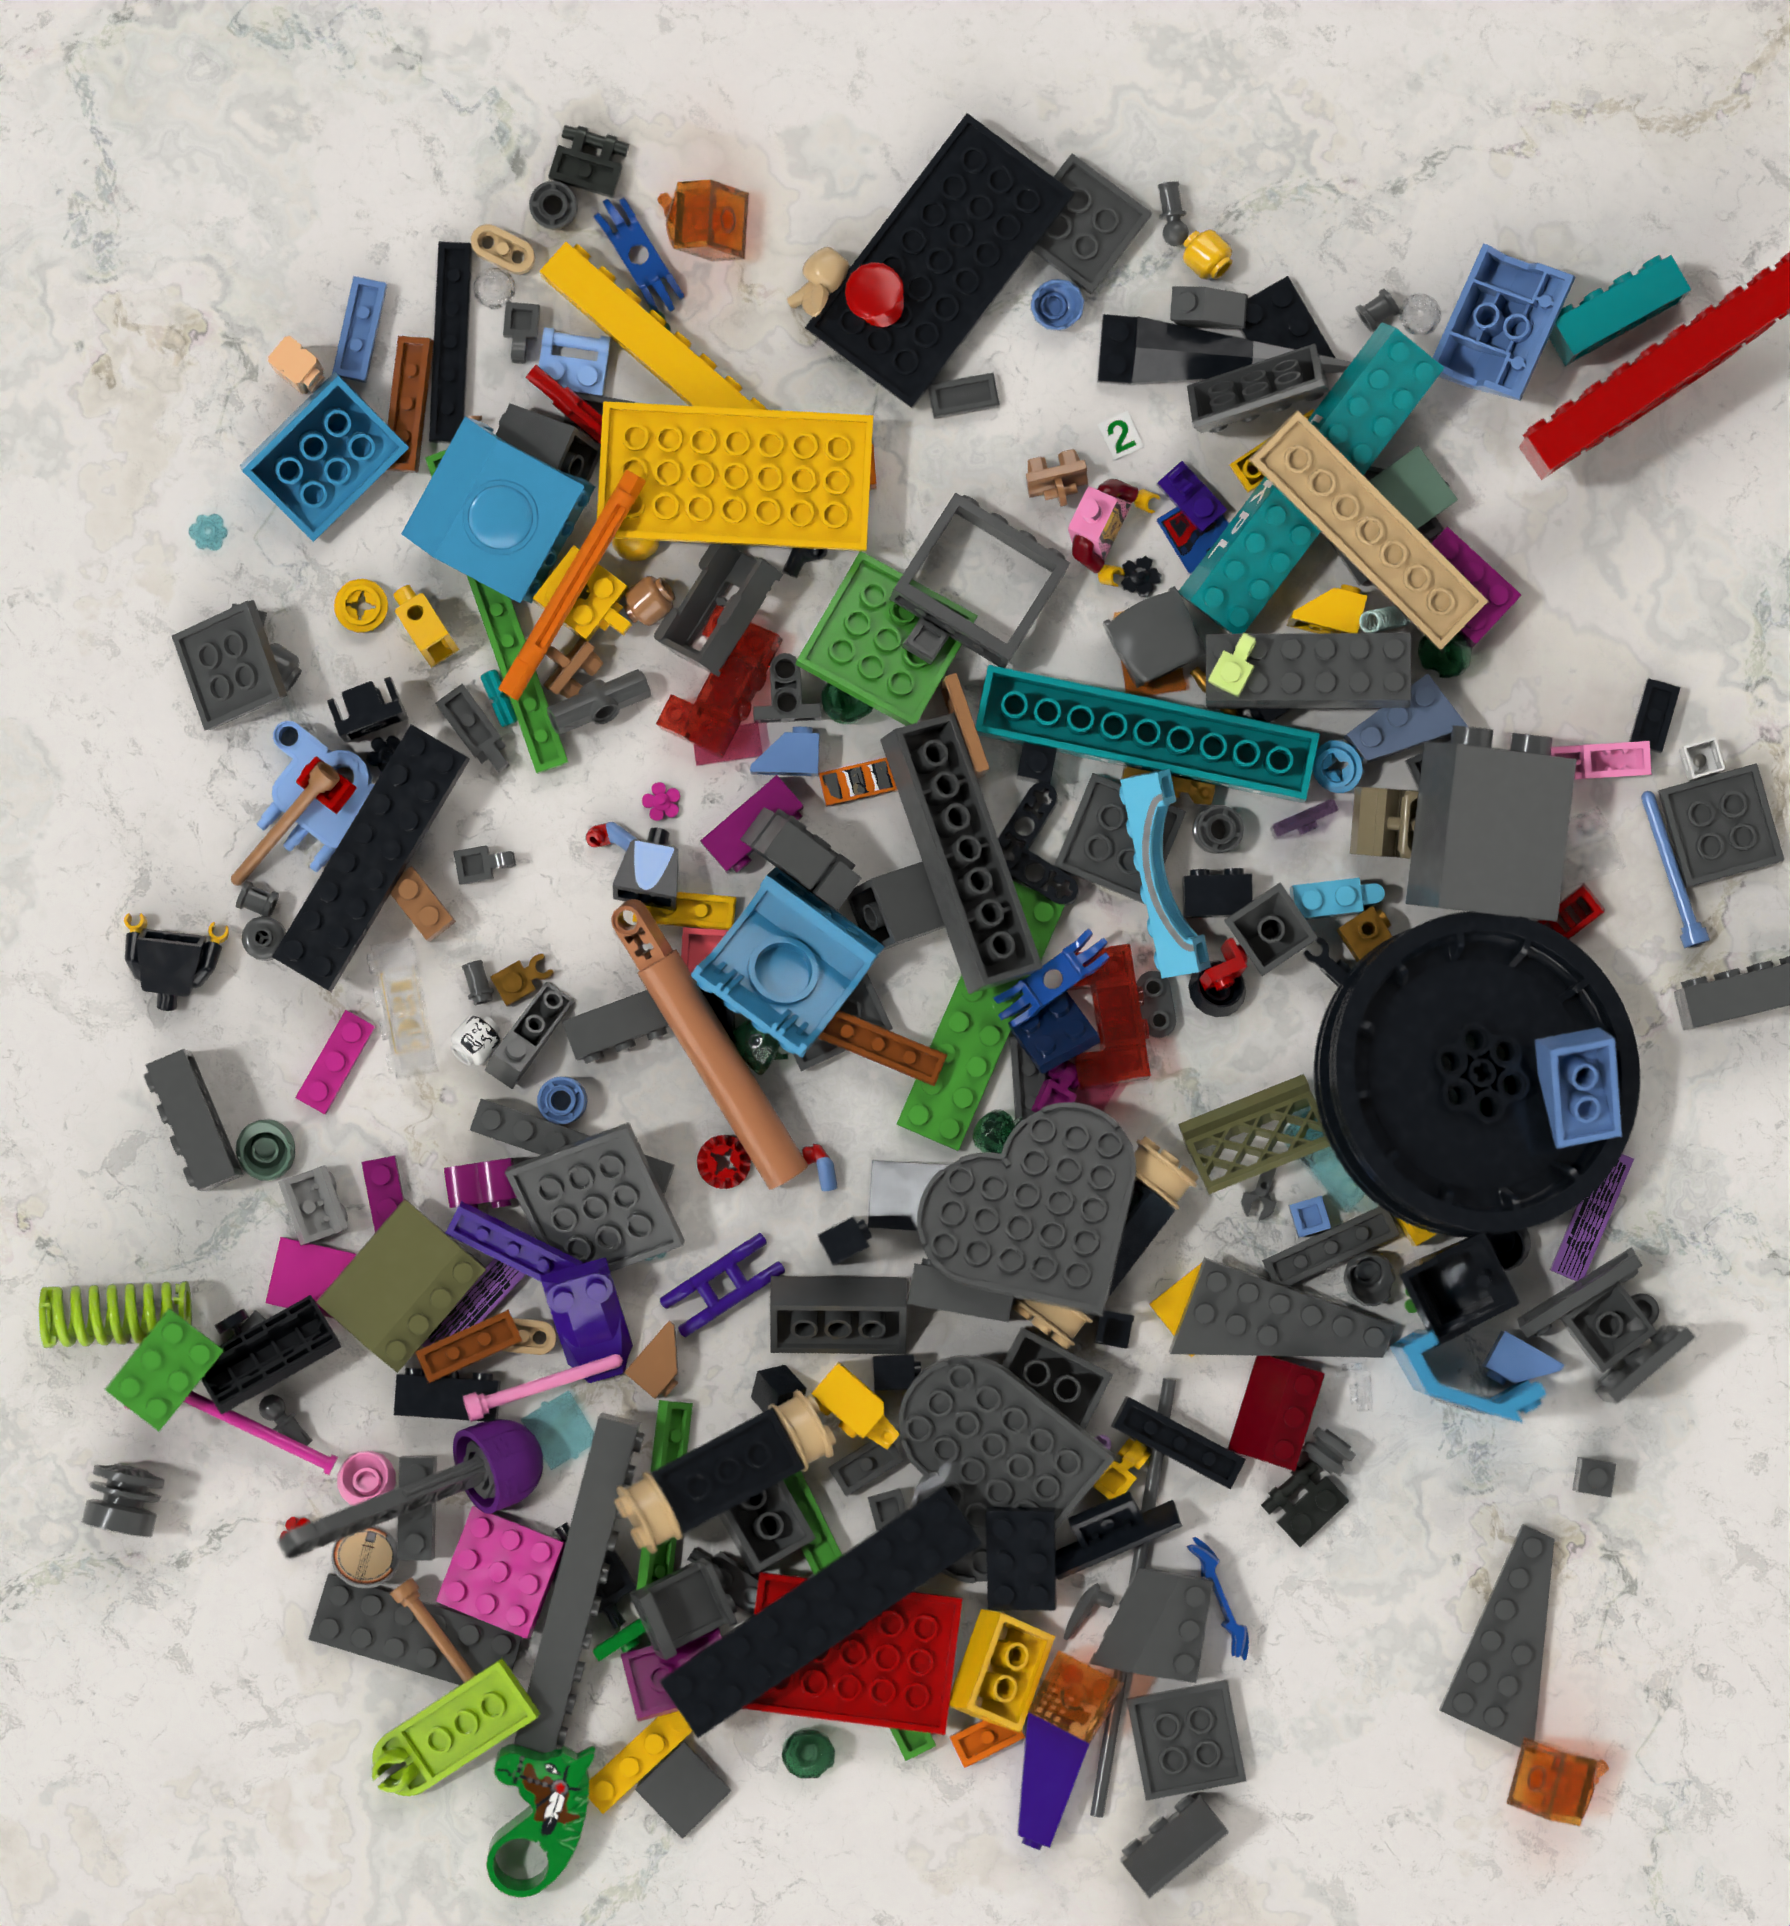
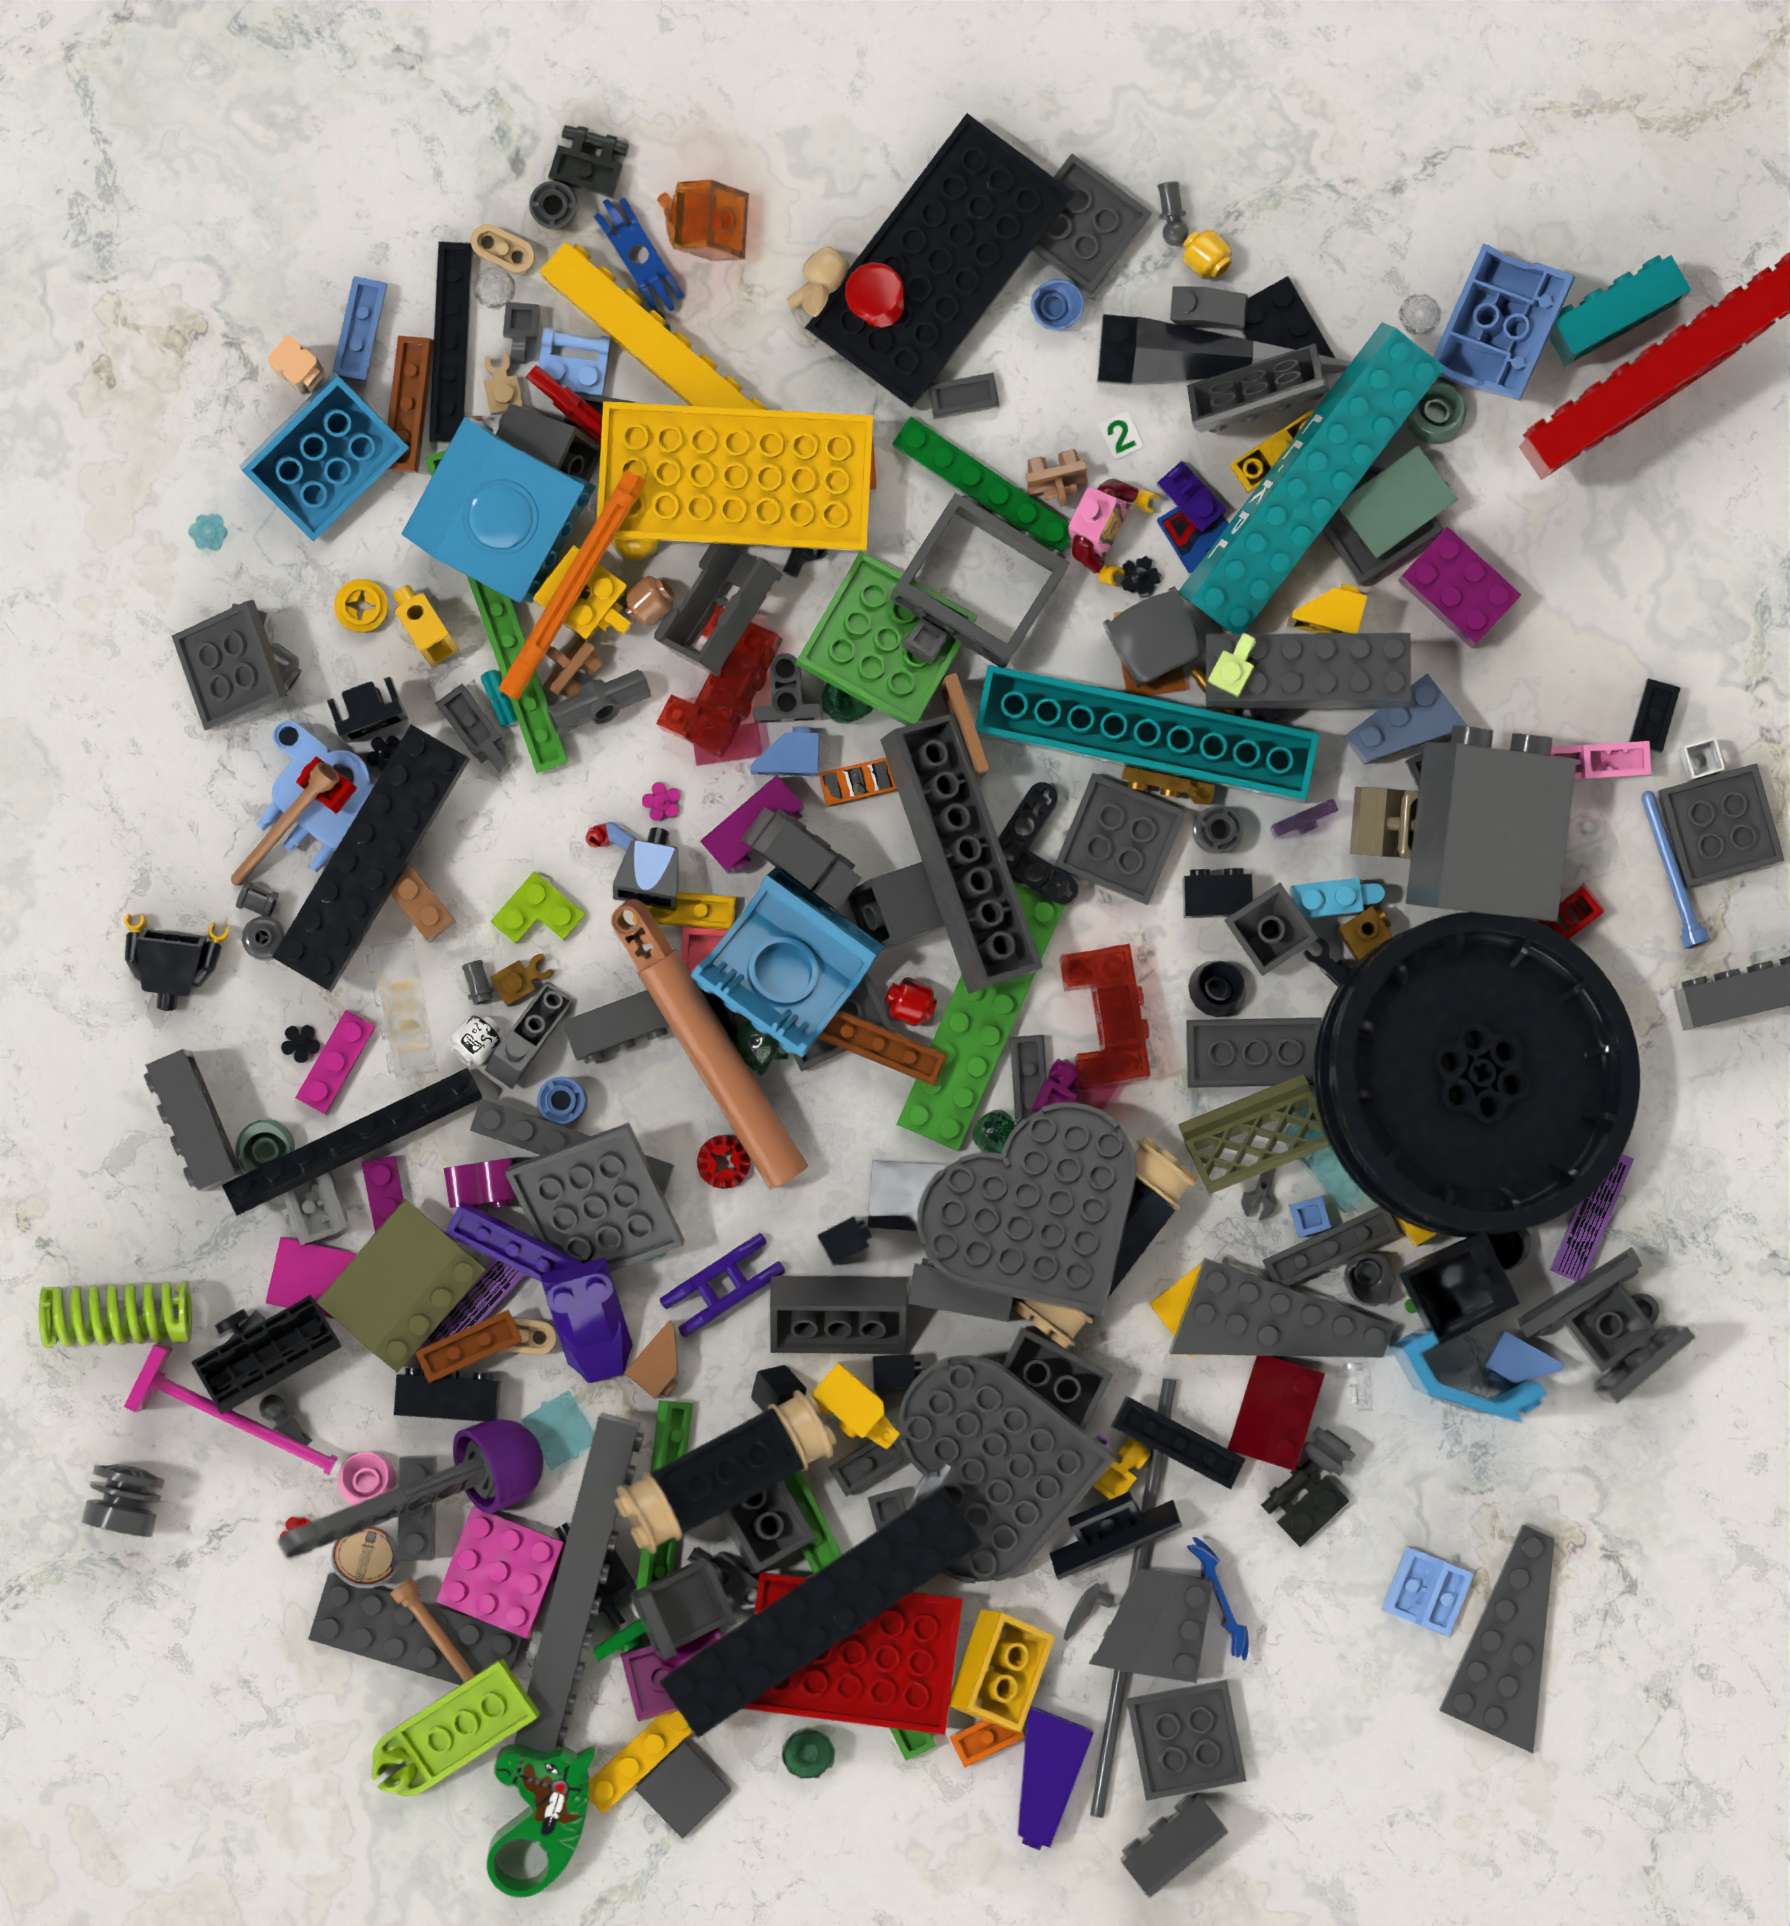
(163, 1369): bright green plate -> none
(300, 1043): none -> black plant
(352, 1141): none -> black plate
(477, 864): dark grey plate -> none
(479, 1404): bright pink piece -> none
(502, 388): none -> tan plate
(536, 901): none -> lime plate
(825, 1166): medium blue arm -> none
(911, 1001): none -> red head
(981, 484): none -> green plate
(1021, 1559): black plate -> none
(1034, 988): blue piece -> none
(1036, 763): black brick -> none
(1056, 1034): dark blue plate -> none
(1076, 1696): clear orange slope -> none
(1114, 1329): black panel -> none
(1157, 1003): dark grey plate -> none
(1176, 944): medium azure arch -> none
(1223, 975): red bracket -> none
(1250, 1051): none -> dark grey tile
(1333, 779): dark azure gear -> none
(1368, 529): tan plate -> none
(1377, 310): dark grey bush -> none
(1388, 613): light aqua piece -> none
(1427, 1591): none -> light blue slope
(1438, 414): none -> sand green piece
(1450, 660): clear green hair -> none
(1554, 1781): clear orange piece -> none
(1580, 1086): medium blue slope -> none
(1594, 1477): dark grey brick -> none

